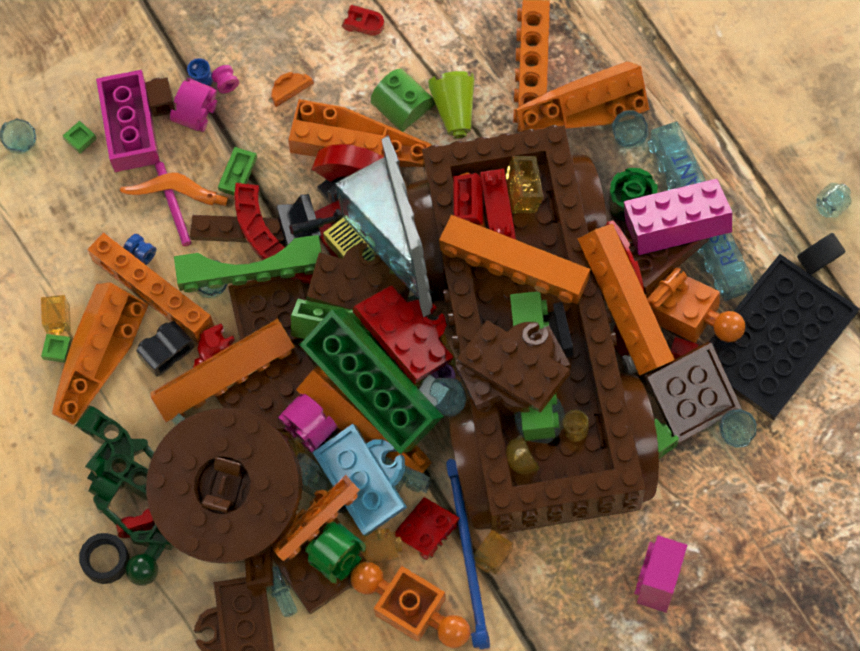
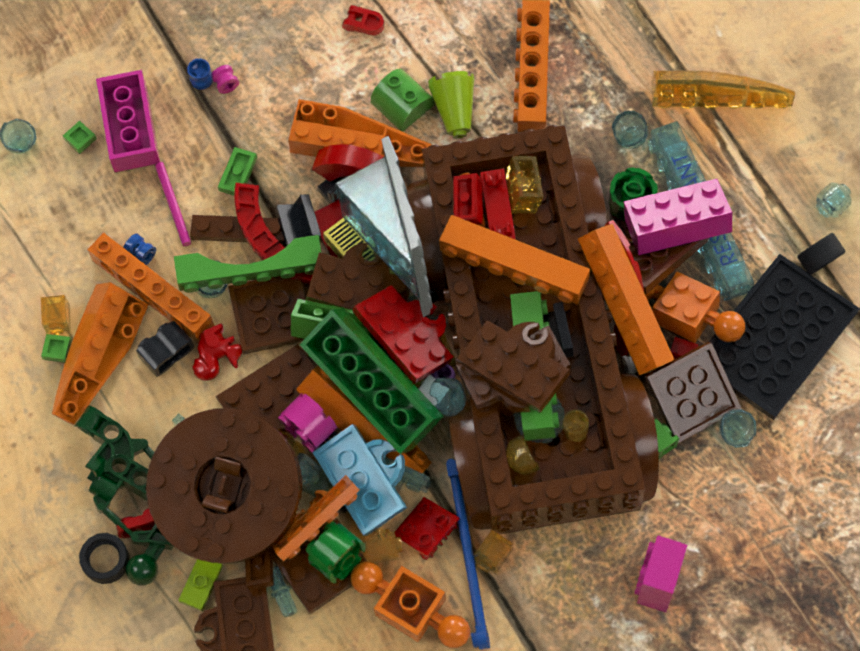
(160, 96): reddish brown brick -> none
(179, 183): orange piece -> none
(193, 104): dark pink brick -> none
(200, 584): none -> lime plate
(222, 370): orange brick -> none
(288, 86): orange tile -> none
(315, 223): black piece -> none
(588, 100): orange wedge -> none
(666, 288): orange axle -> none
(715, 90): none -> clear yellow wedge

